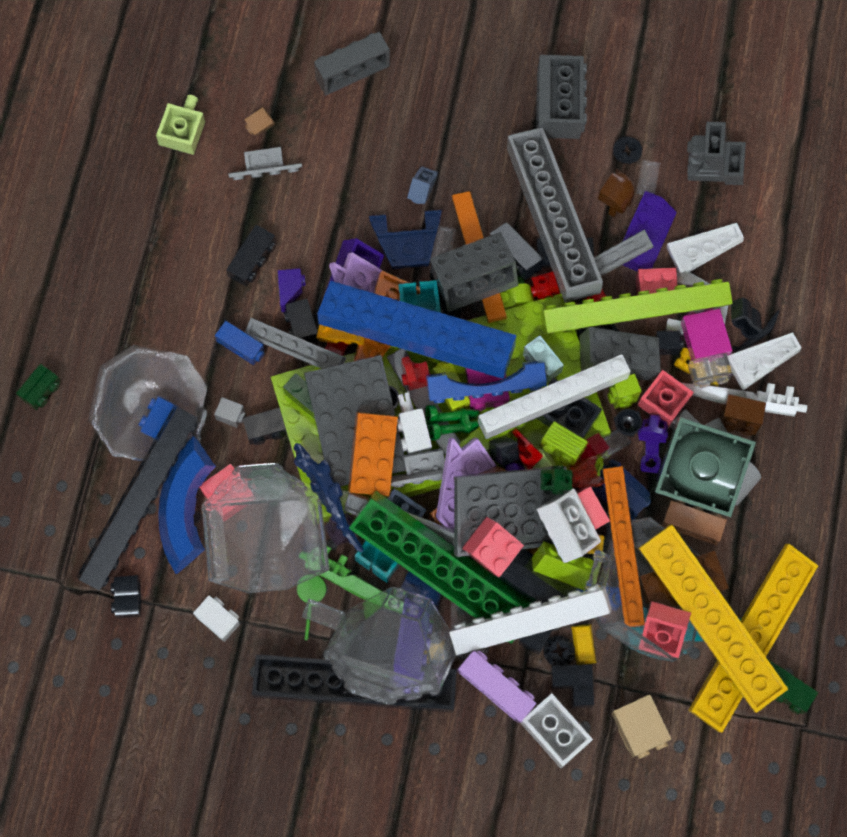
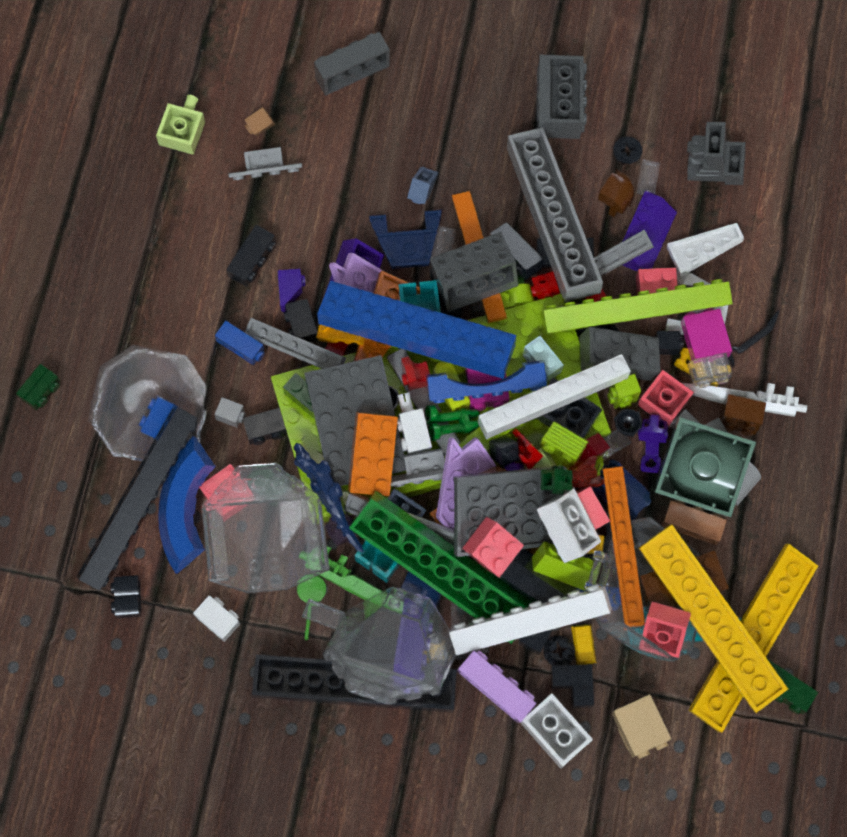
(746, 318): black brick -> none
(761, 359): white wing -> none

